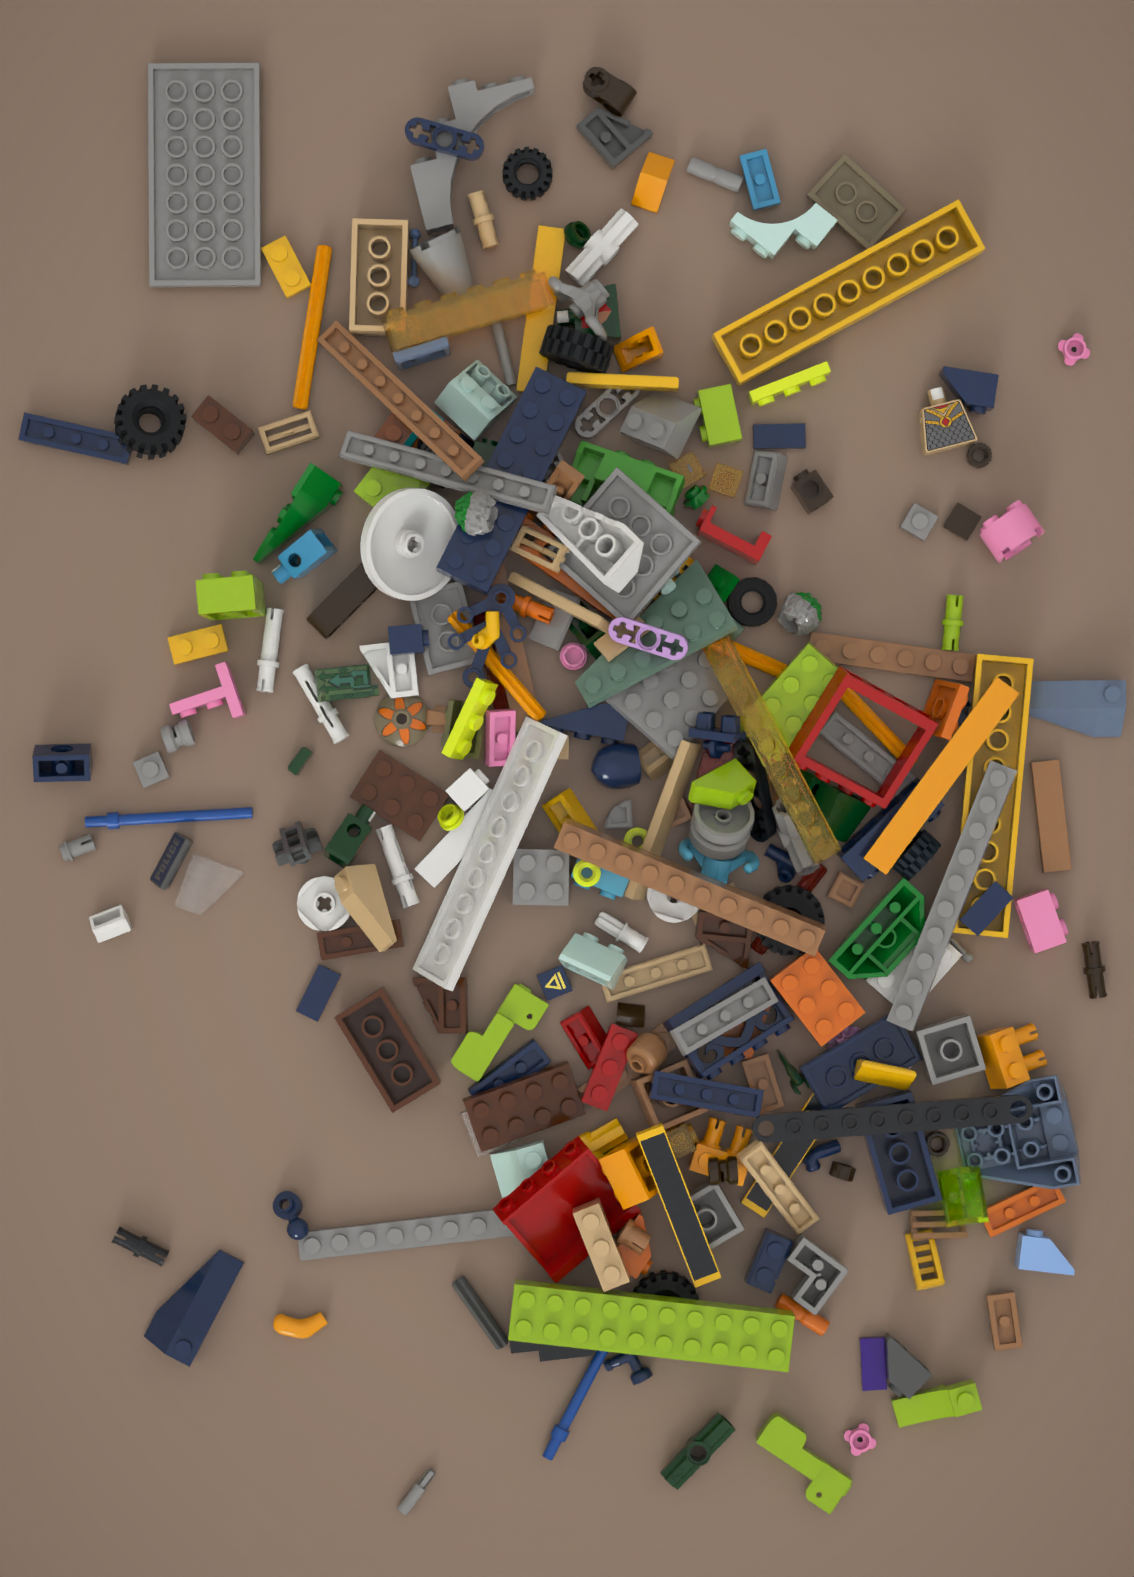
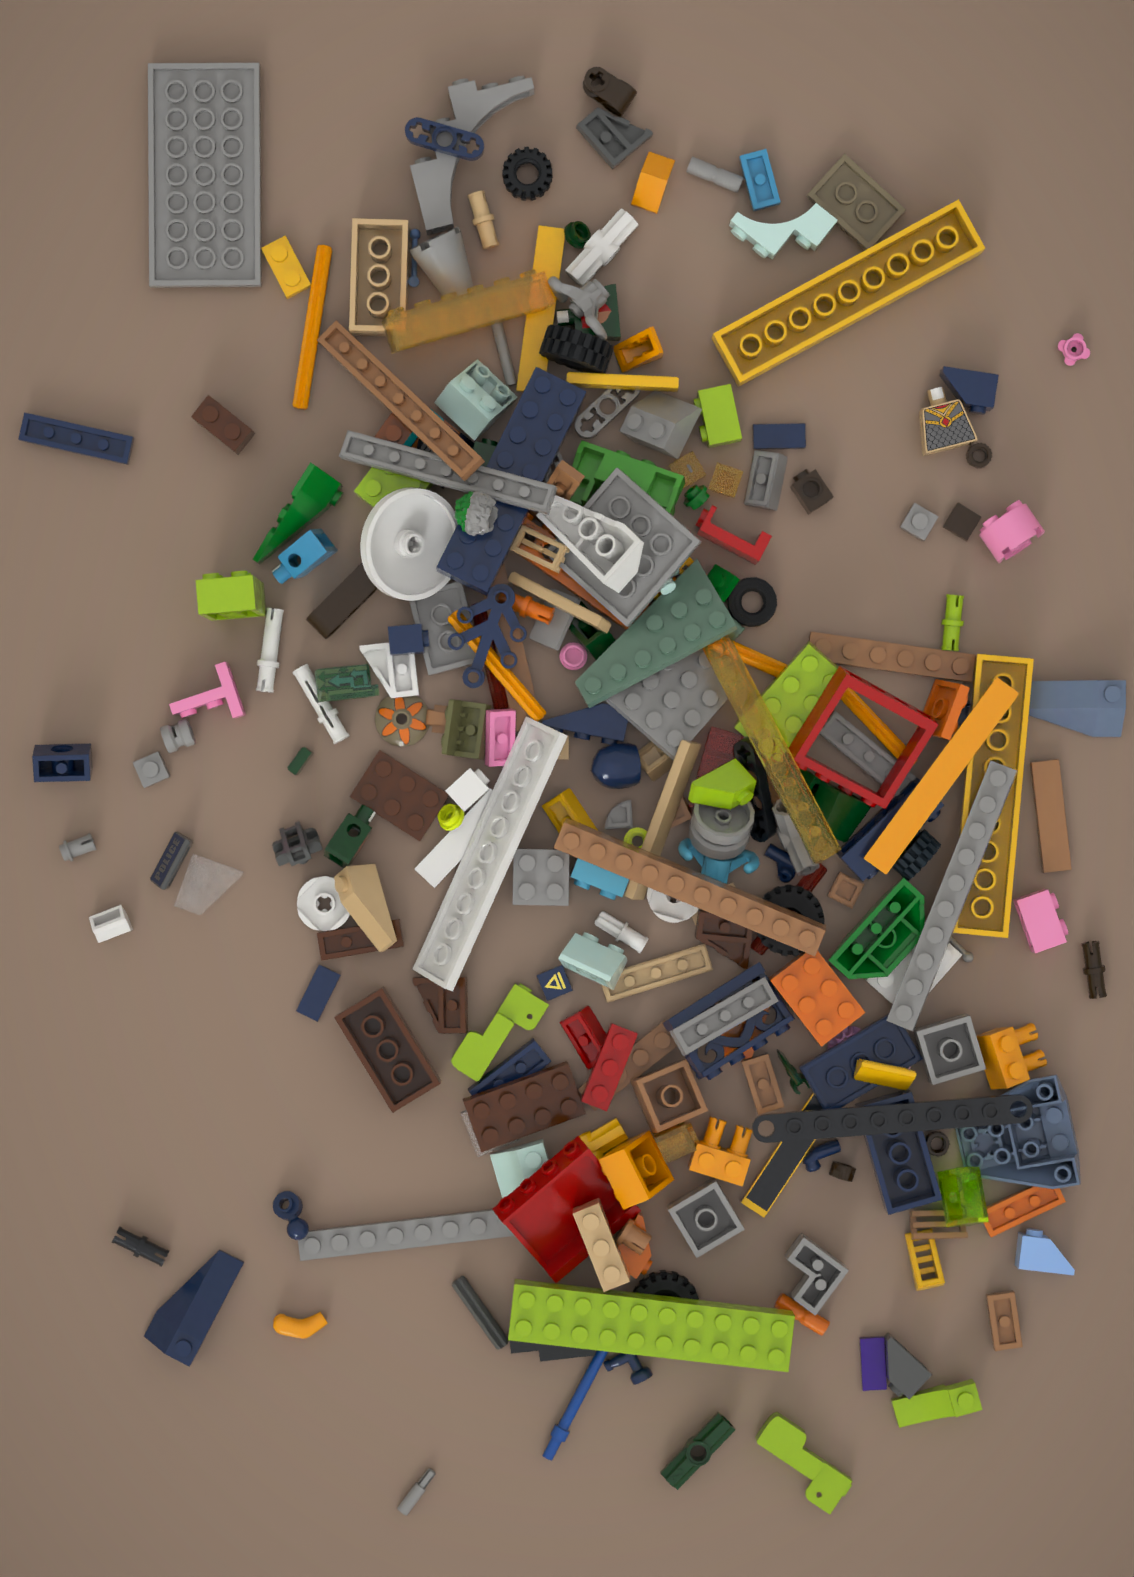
(114, 820): blue bar -> none
(150, 402): black tyre -> none
(198, 644): yellow plate -> none
(311, 425): tan tile -> none
(397, 866): white pin -> none
(422, 353): sand blue tile -> none
(470, 719): neon yellow plate -> none
(489, 633): yellow arm -> none
(586, 882): neon yellow plate -> none
(611, 648): tan piece -> none
(630, 1015): dark brown tile -> none
(647, 1053): medium nougat head -> none
(666, 651): lavender beam -> none
(678, 1205): black tile -> none
(706, 1094): dark blue plate -> none
(722, 1170): dark brown wheel -> none
(728, 732): dark blue hips -> none
(768, 1260): dark blue brick -> none
(778, 1186): tan tile -> none
(789, 385): neon yellow plate -> none
(800, 613): light grey piece -> none
(866, 1443): bright pink plate -> none
(986, 908): dark blue piece -> none

